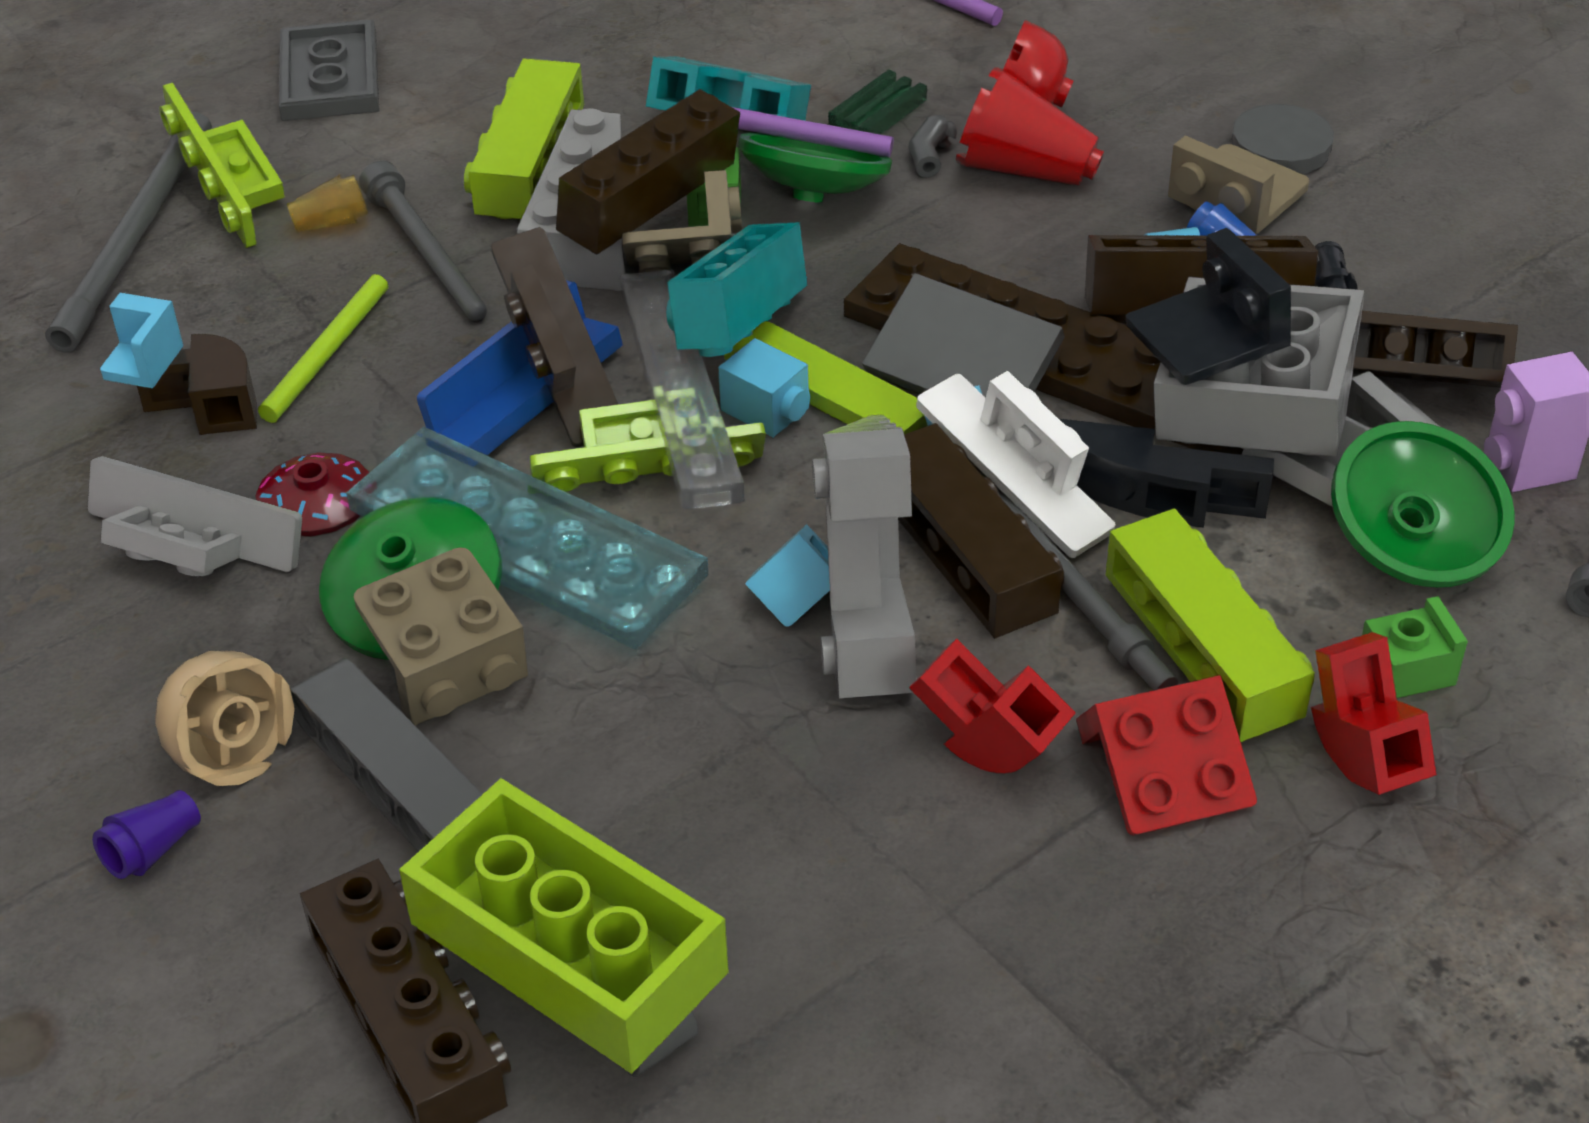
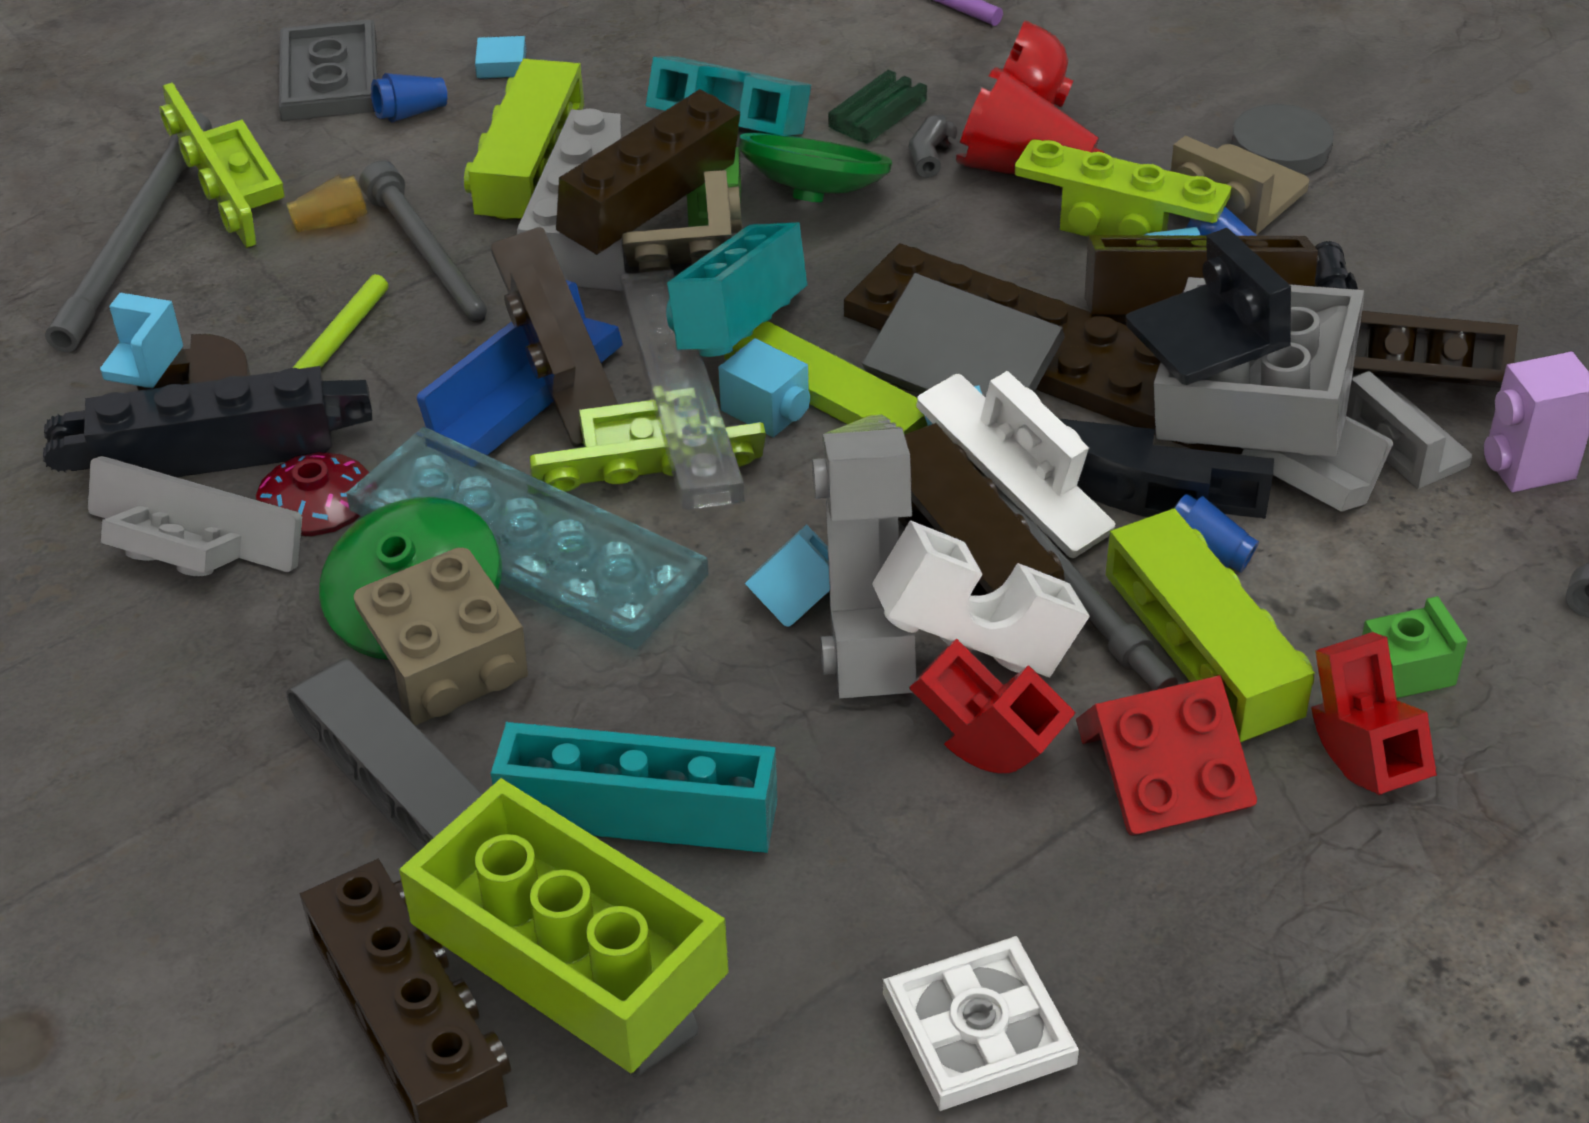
(141, 835): dark purple cone -> none
(209, 423): none -> black hinge
(224, 716): tan cylinder -> none
(406, 95): none -> blue cone
(499, 56): none -> medium azure tile
(645, 784): none -> teal brick
(815, 133): medium lavender bar -> none
(979, 1023): none -> white piece
(1020, 624): none -> white arch
(1118, 195): none -> lime bracket
(1223, 536): none -> blue cone
(1438, 485): green dish -> none

